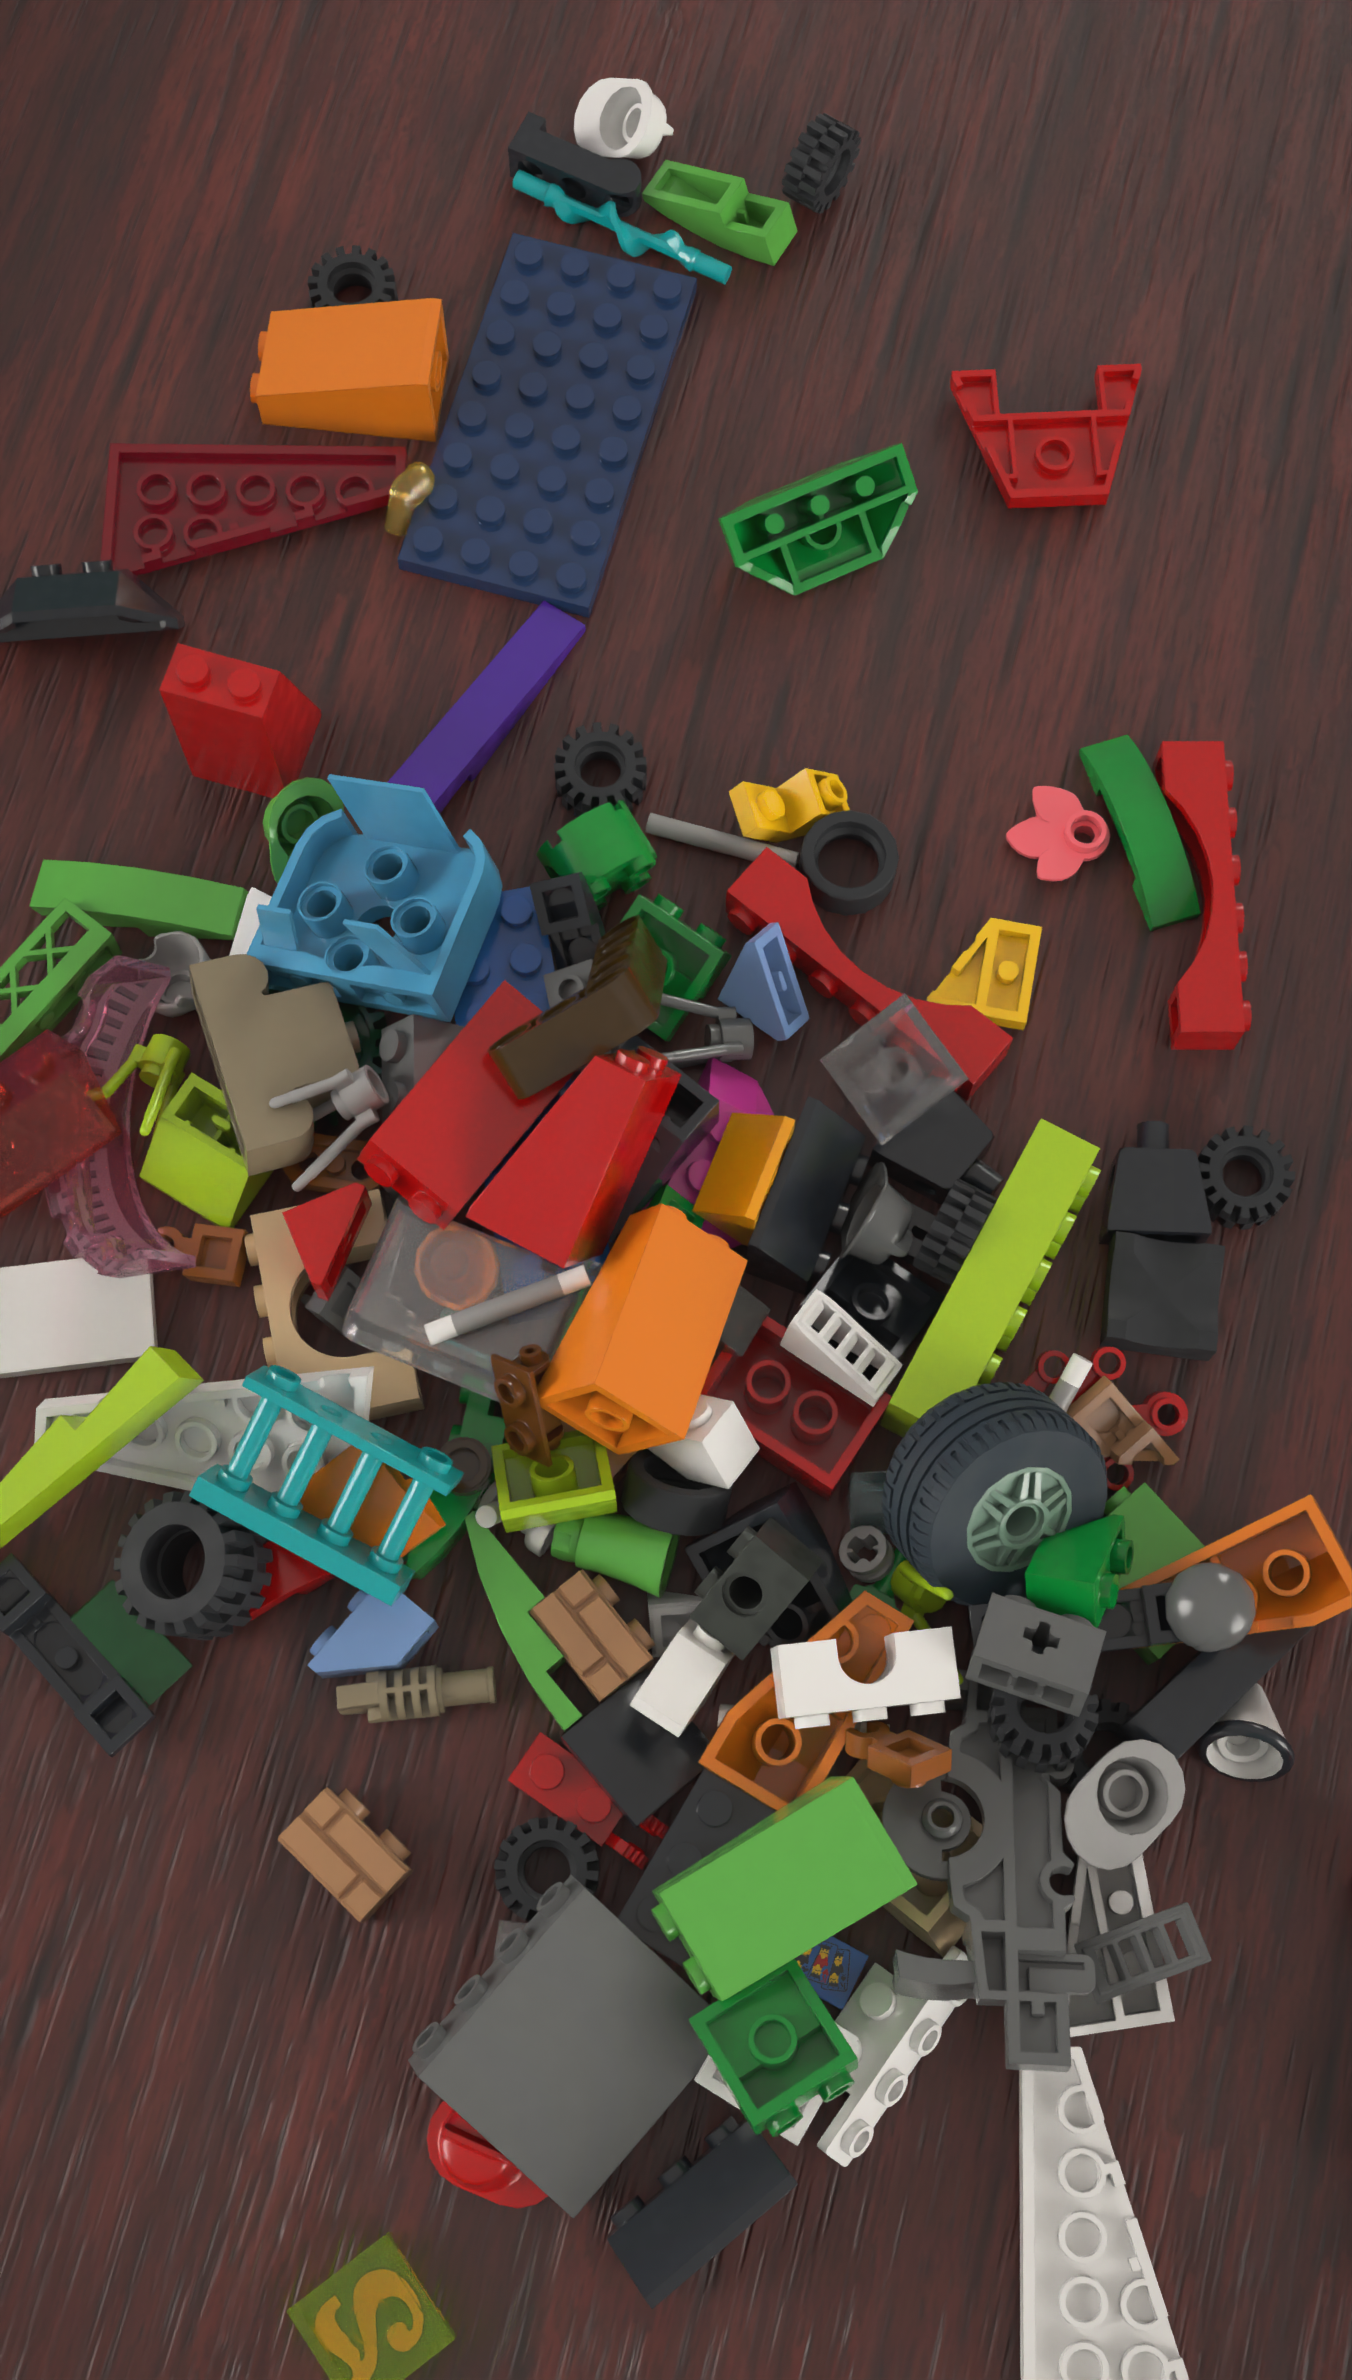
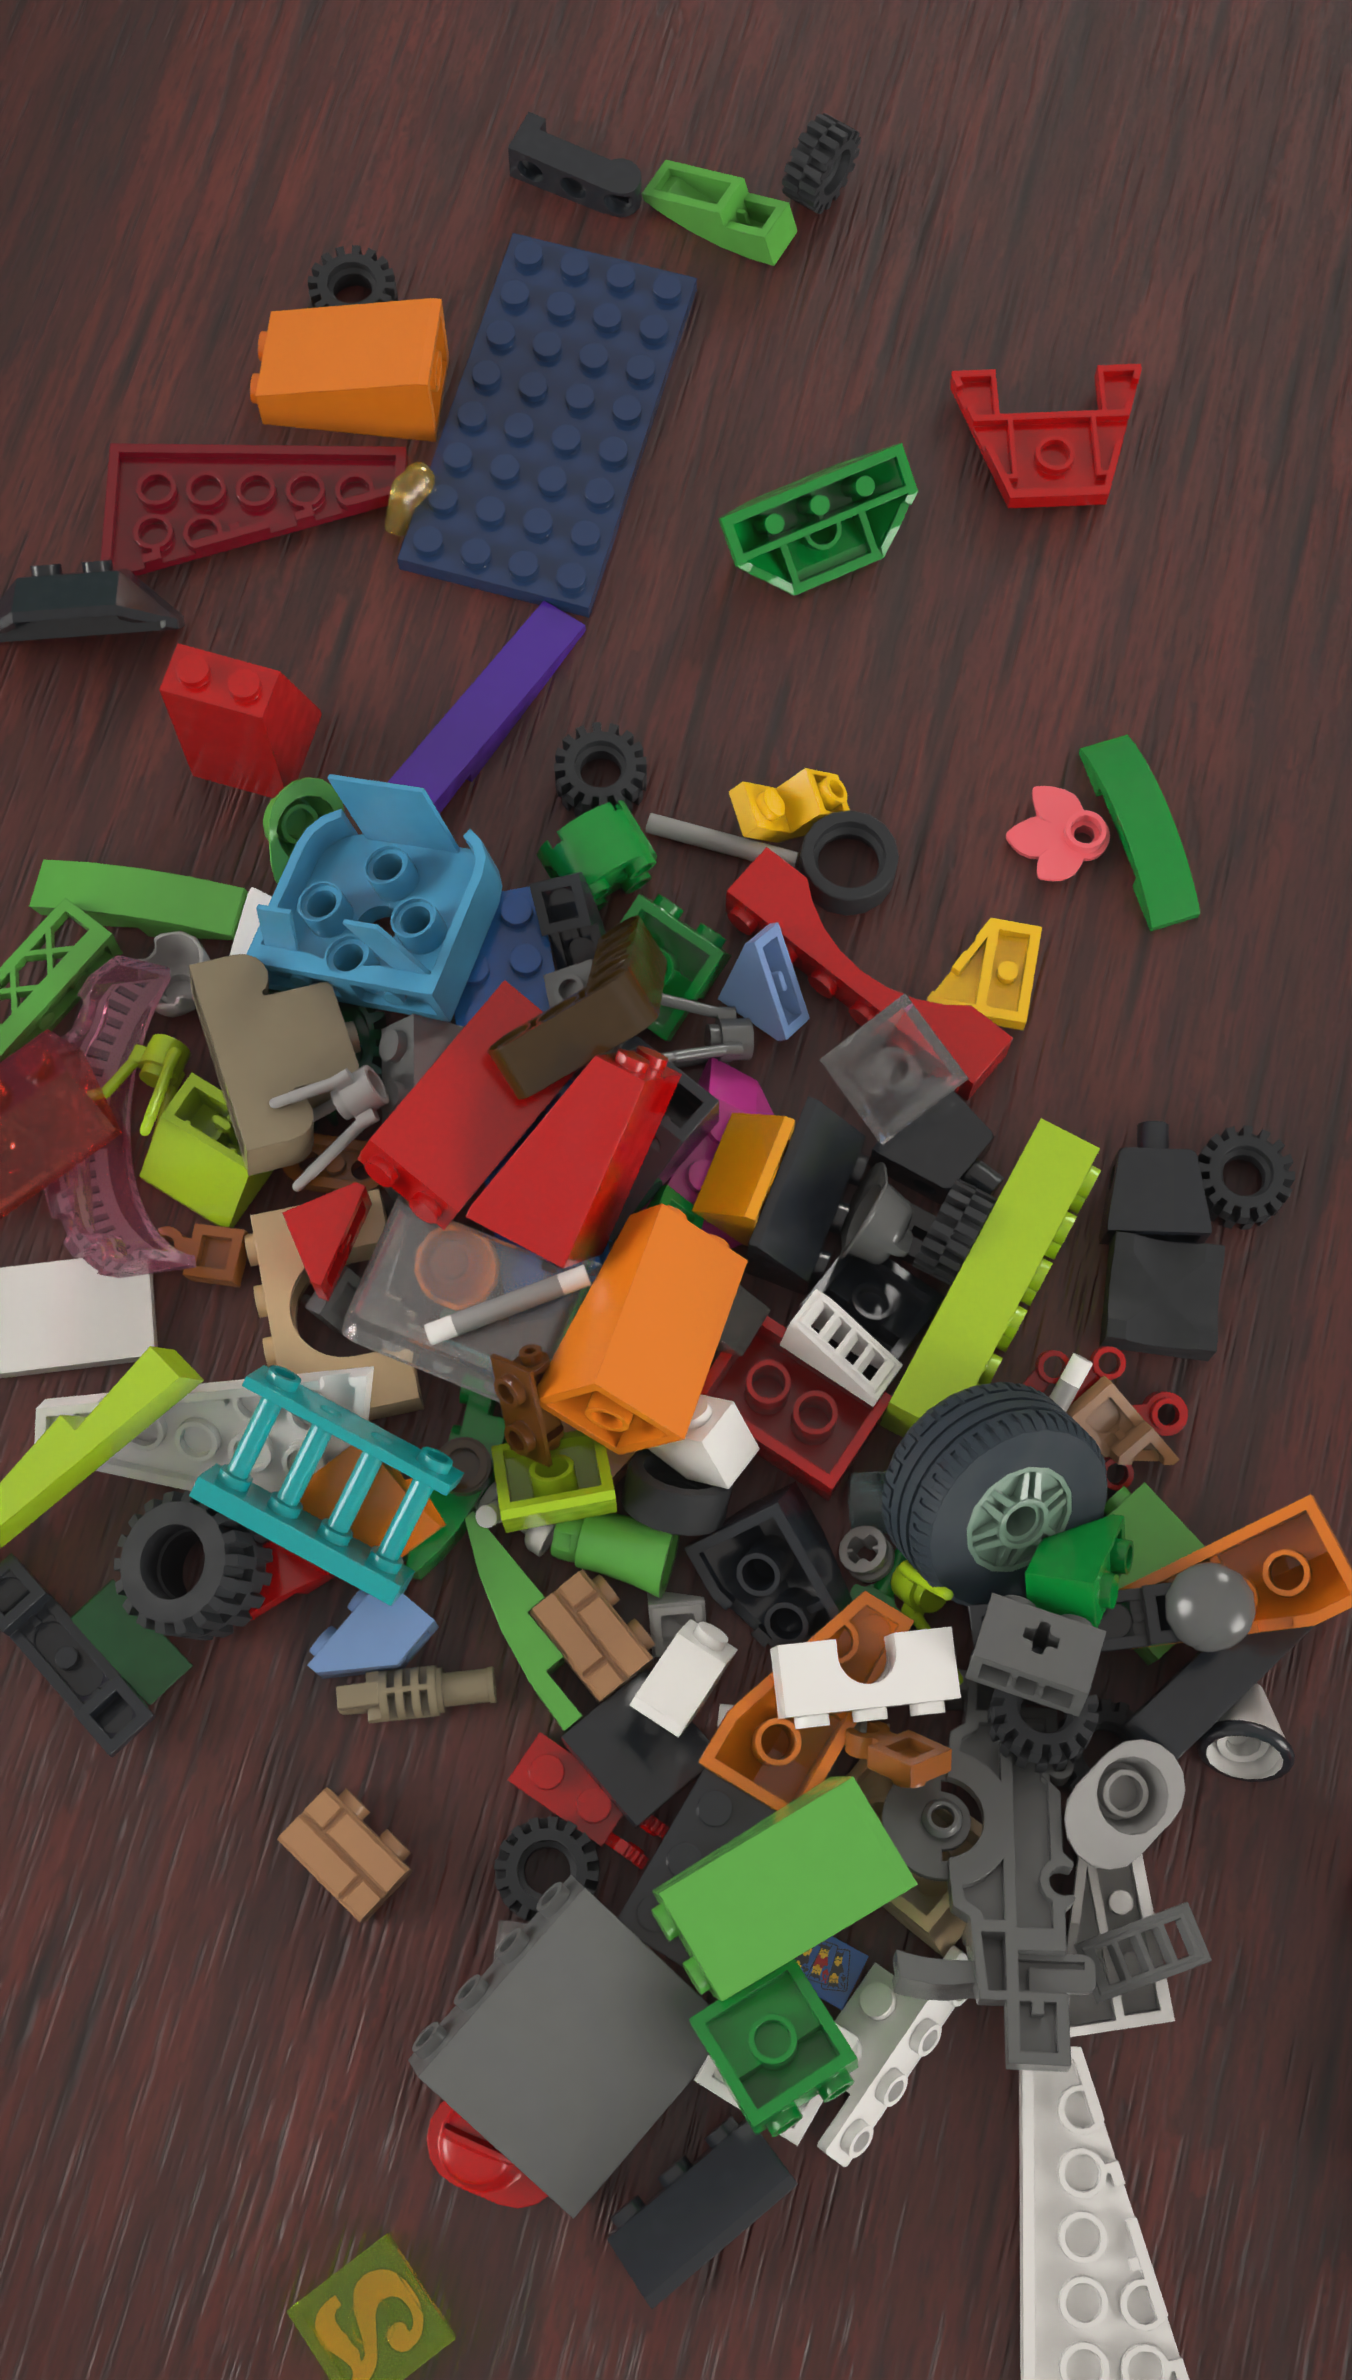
(620, 119): white piece -> none
(631, 239): teal piece -> none
(742, 1616): pearl dark grey brick -> none
(1208, 998): red arch -> none

